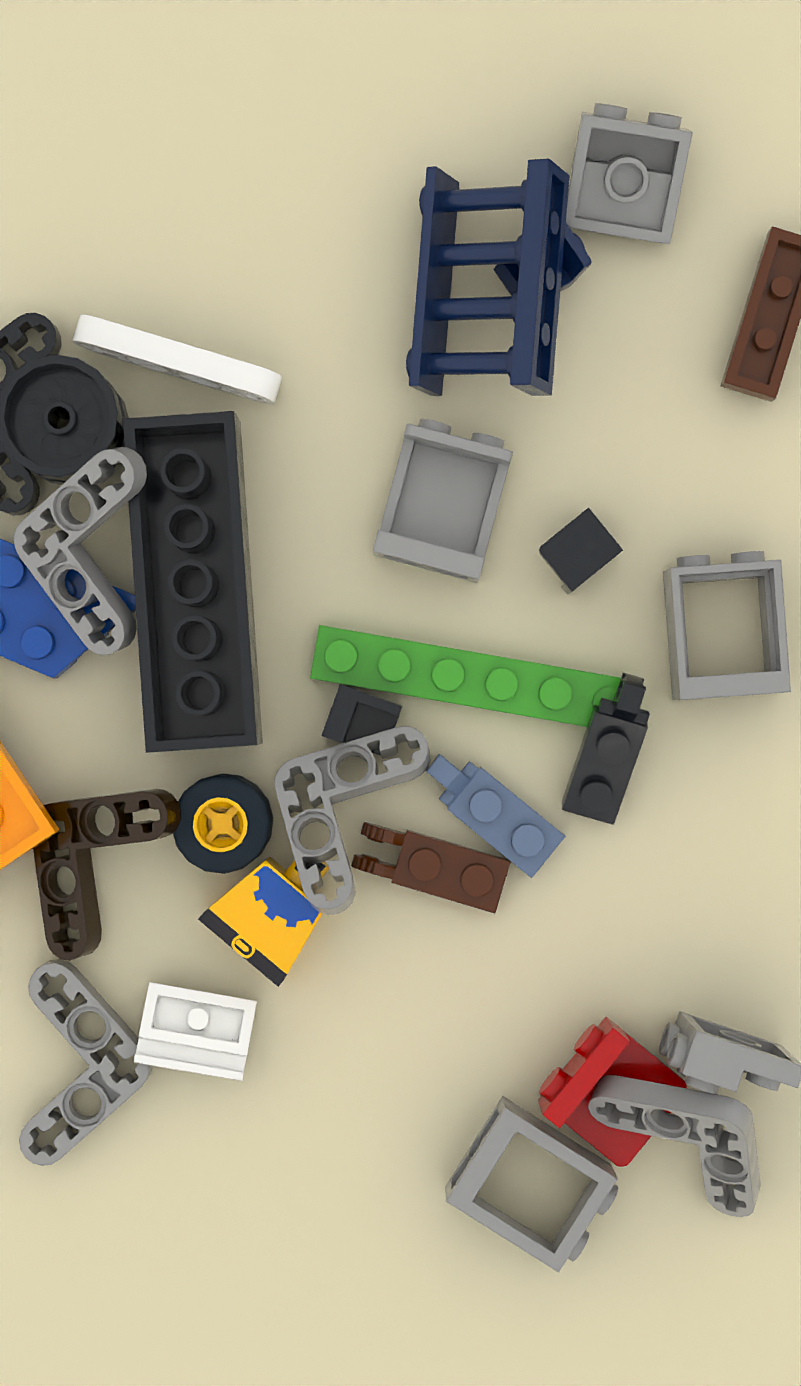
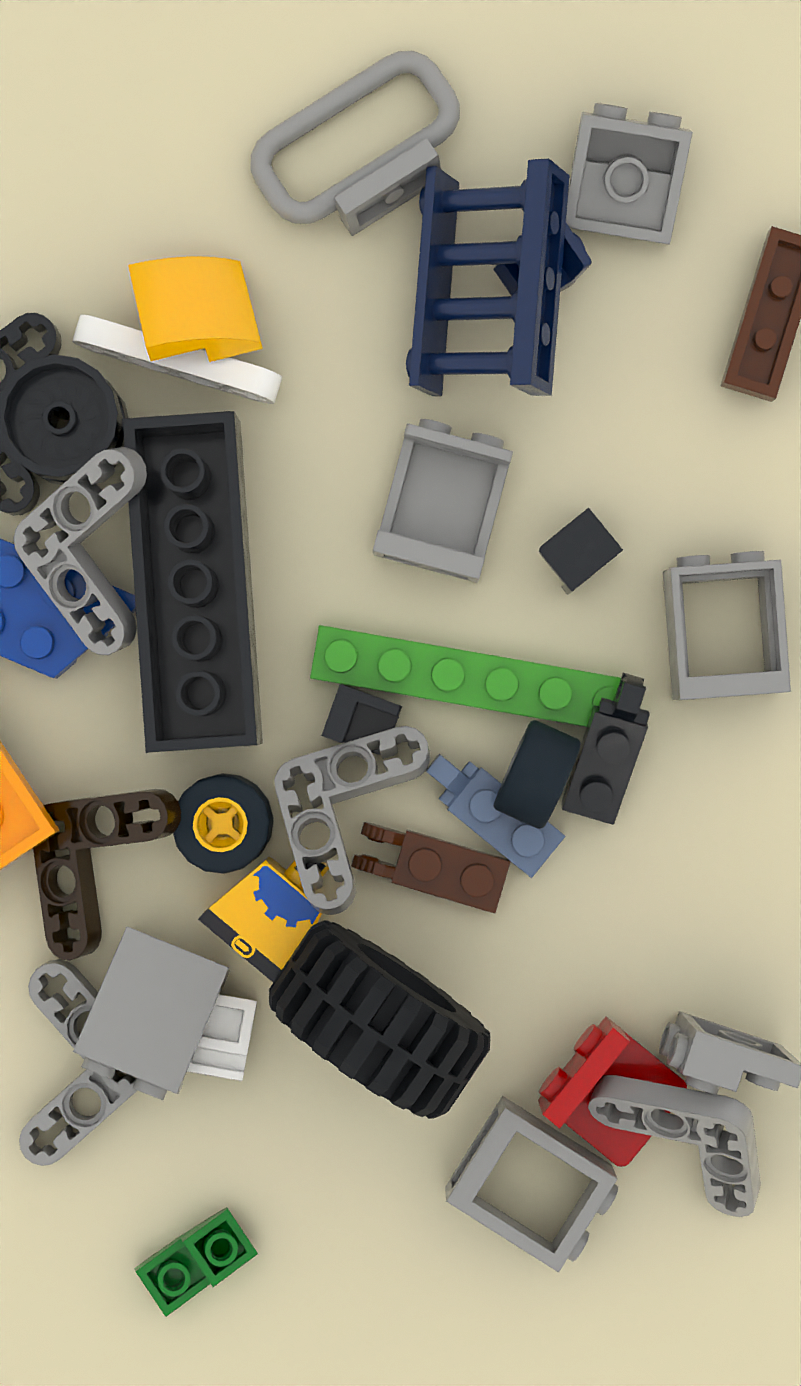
(150, 1013): none -> light grey panel
(194, 306): none -> yellow slope
(195, 1261): none -> green slope
(378, 1020): none -> black tyre
(384, 181): none -> light grey bar
(537, 774): none -> black wheel

